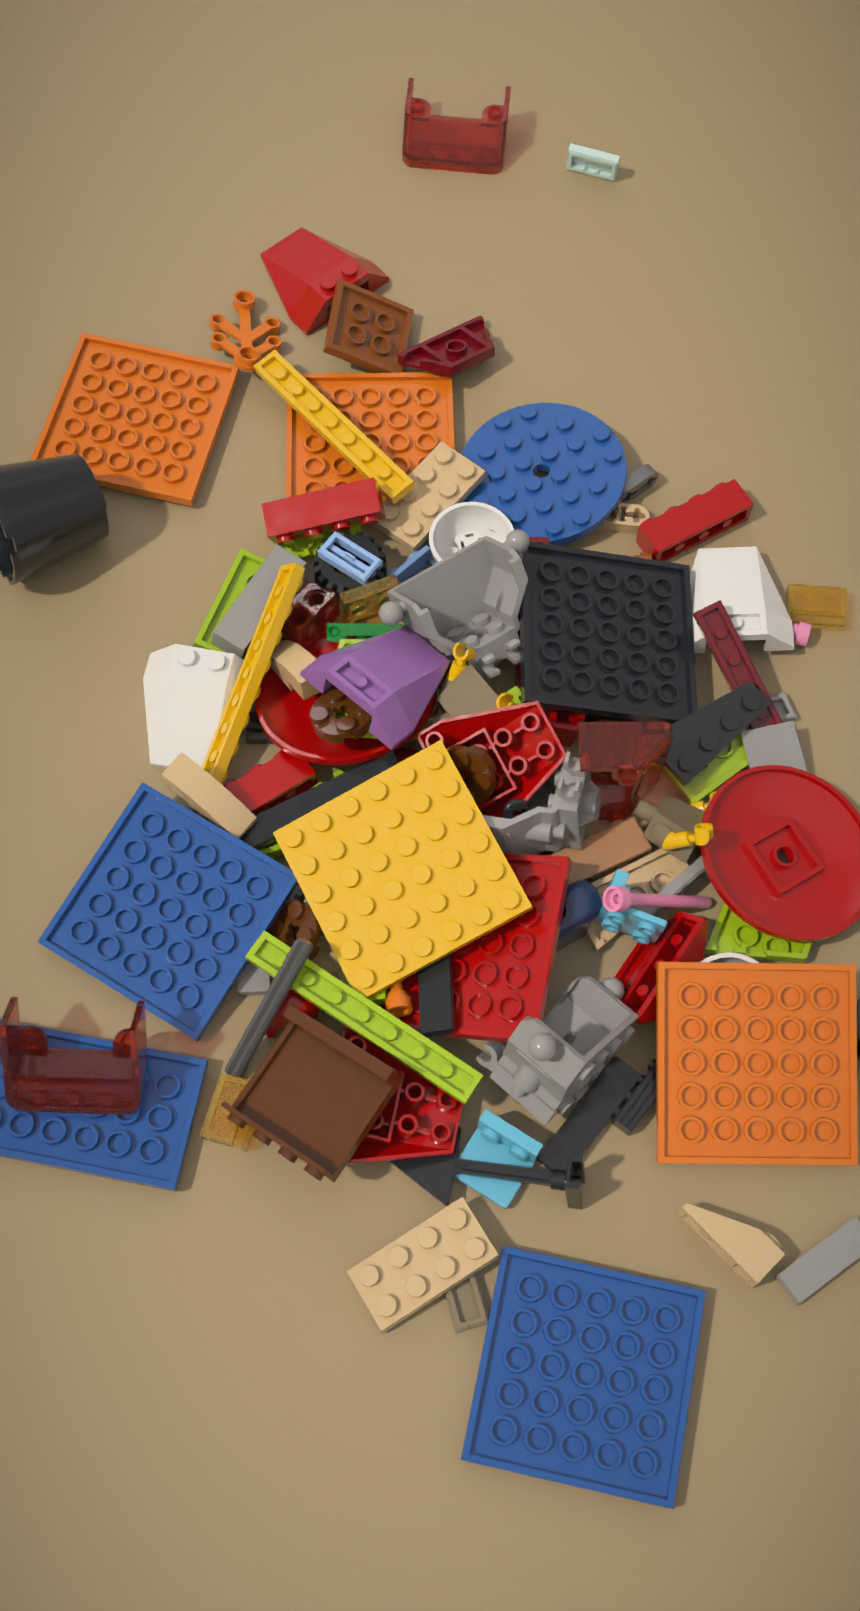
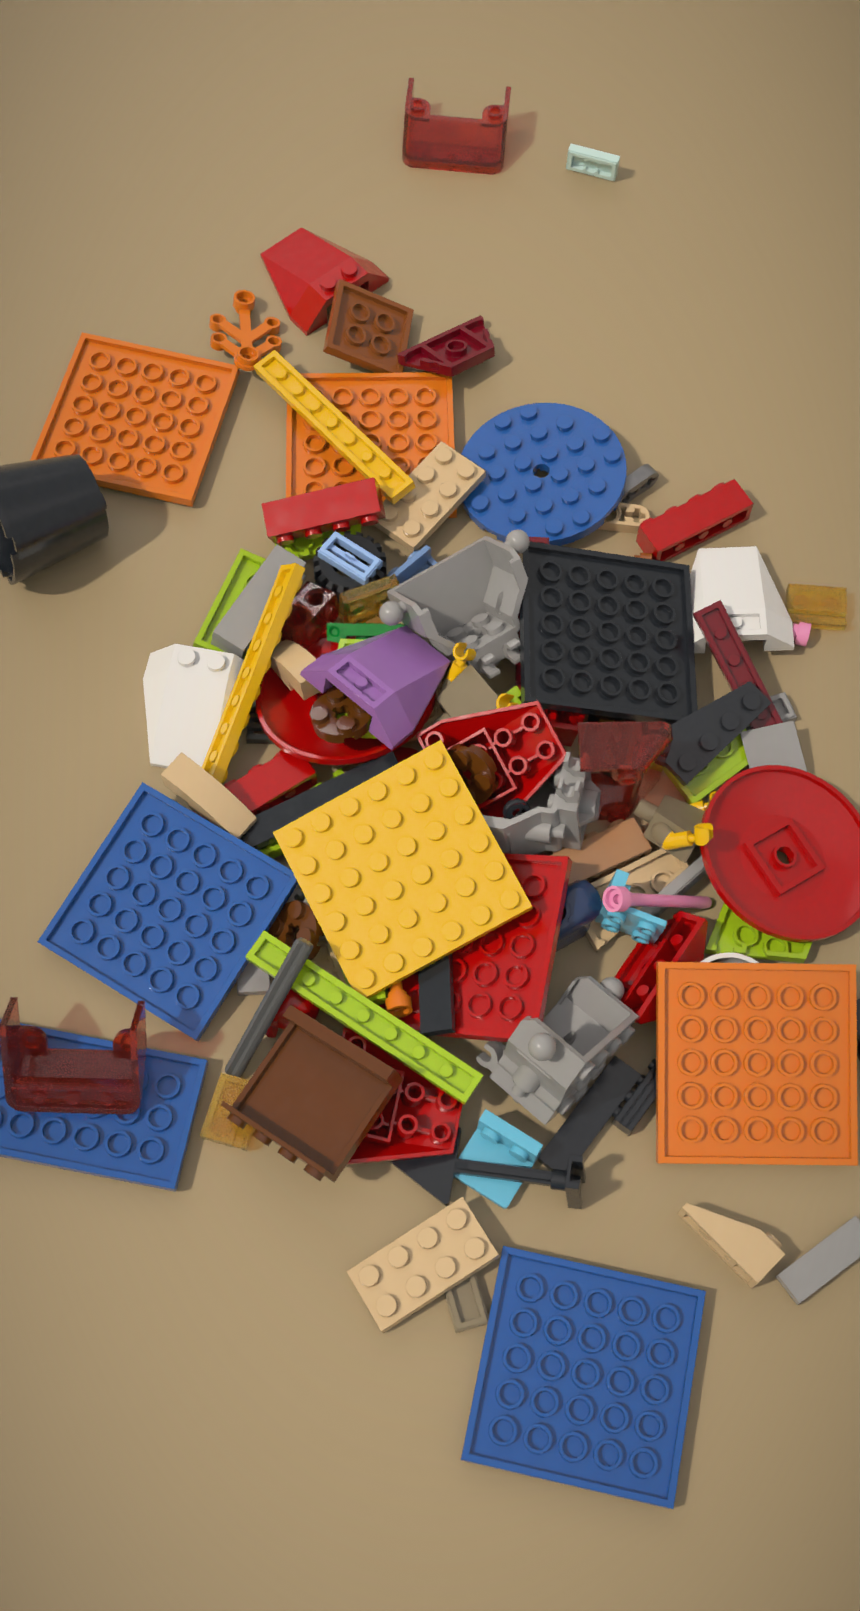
(465, 524): white piece -> none

